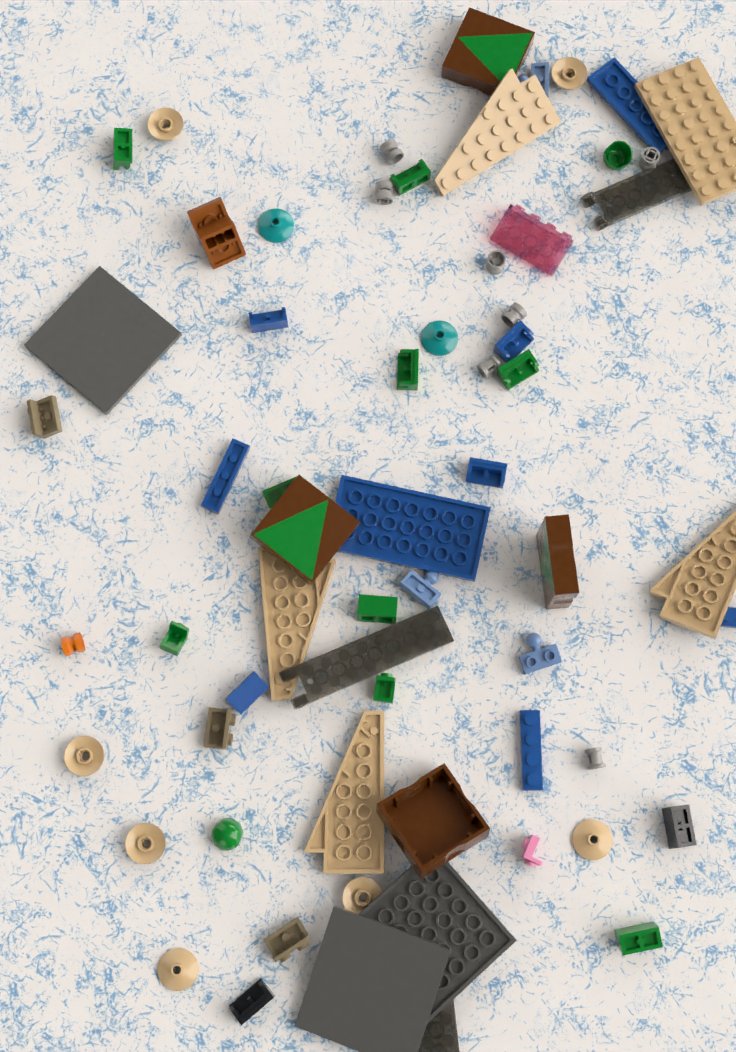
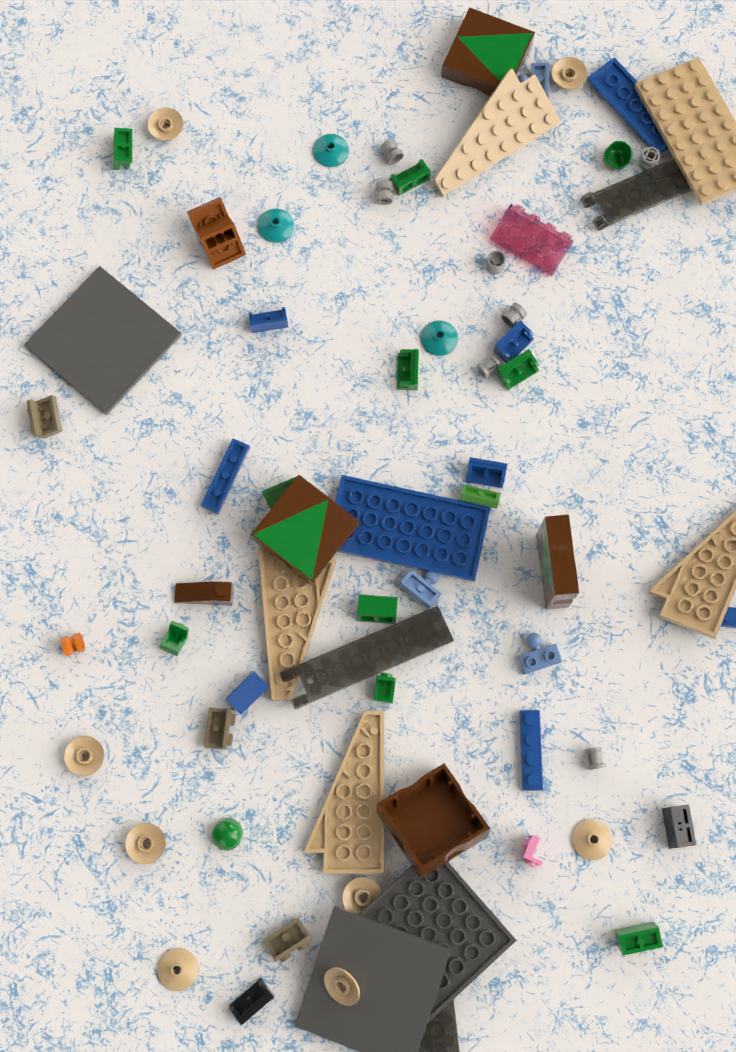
(204, 593): none -> reddish brown slope
(330, 157): none -> teal dish
(342, 986): none -> tan dish
(480, 496): none -> bright green plate

